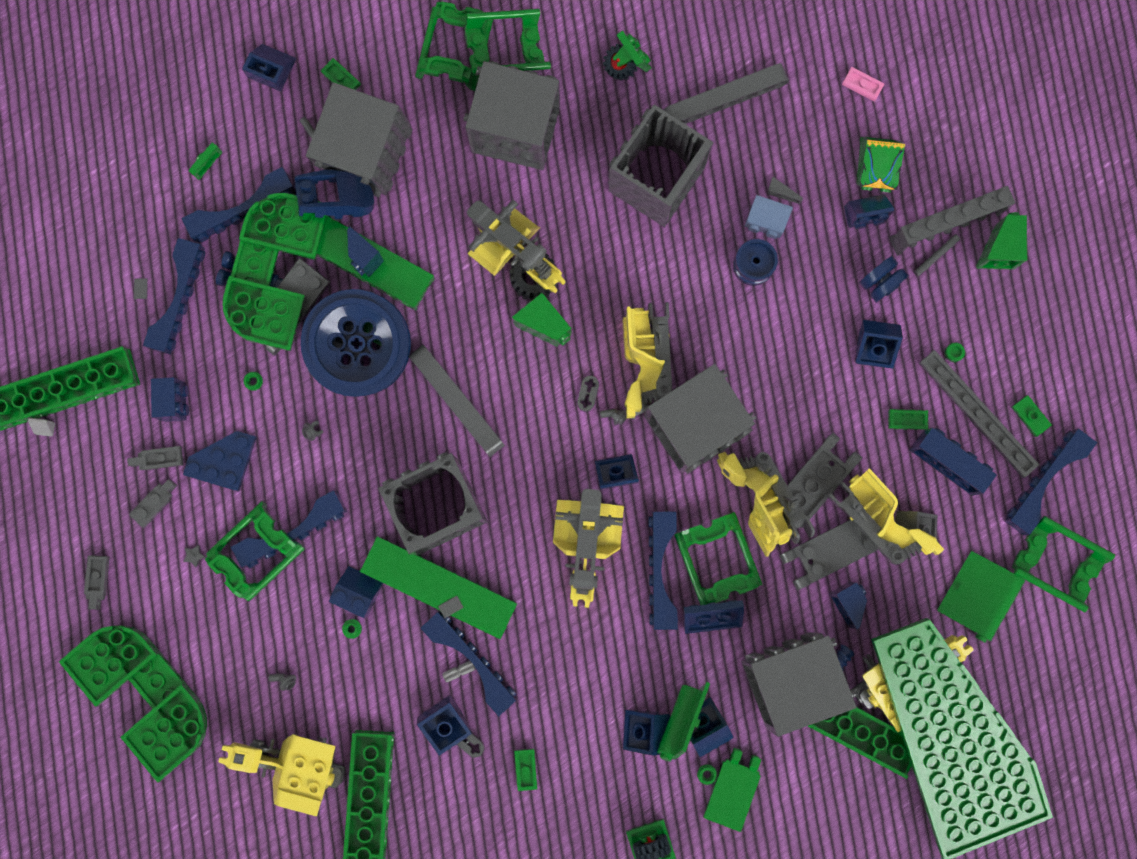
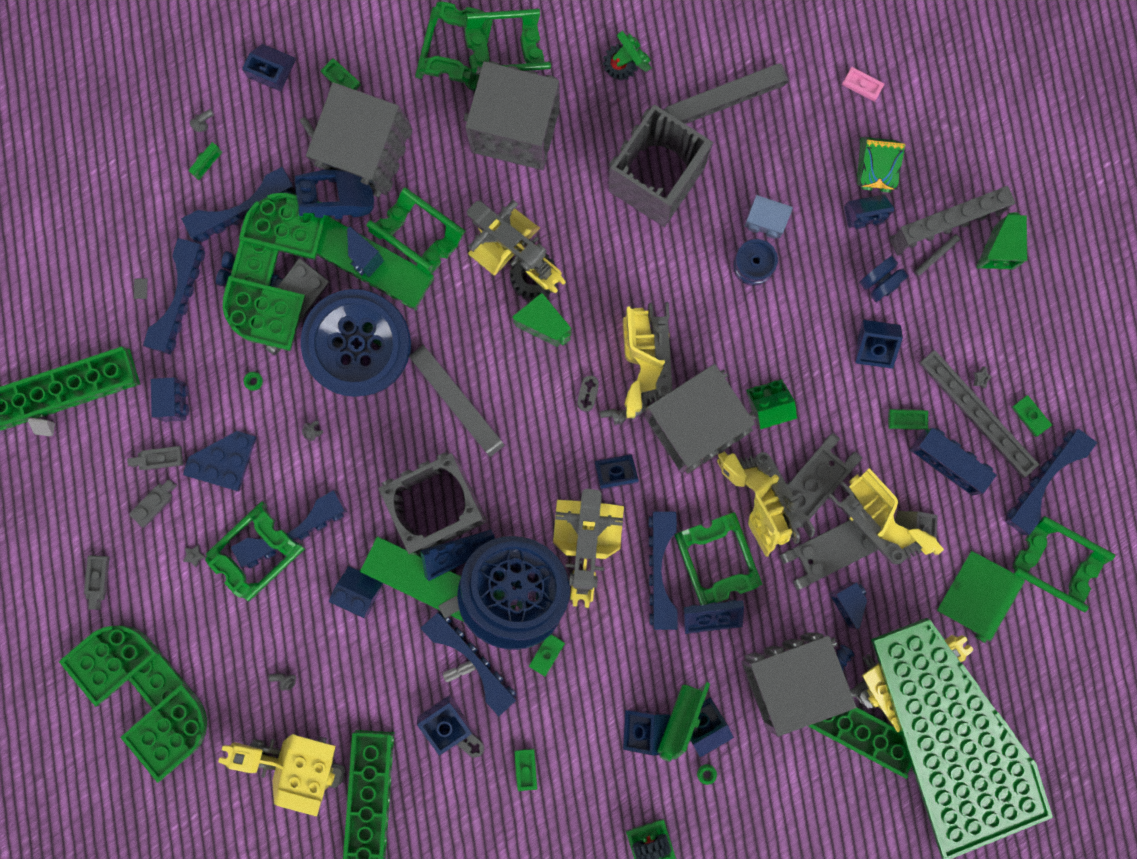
(198, 122): none -> dark grey plate
(358, 628): green plate -> none
(396, 218): none -> green piece
(452, 554): none -> dark blue wing
(495, 619): none -> dark blue wheel
(546, 655): none -> green plate
(733, 791): green tile -> none
(772, 404): none -> green slope
(781, 191): dark grey piece -> none
(954, 352): green tile -> none
(981, 377): none -> dark grey piece

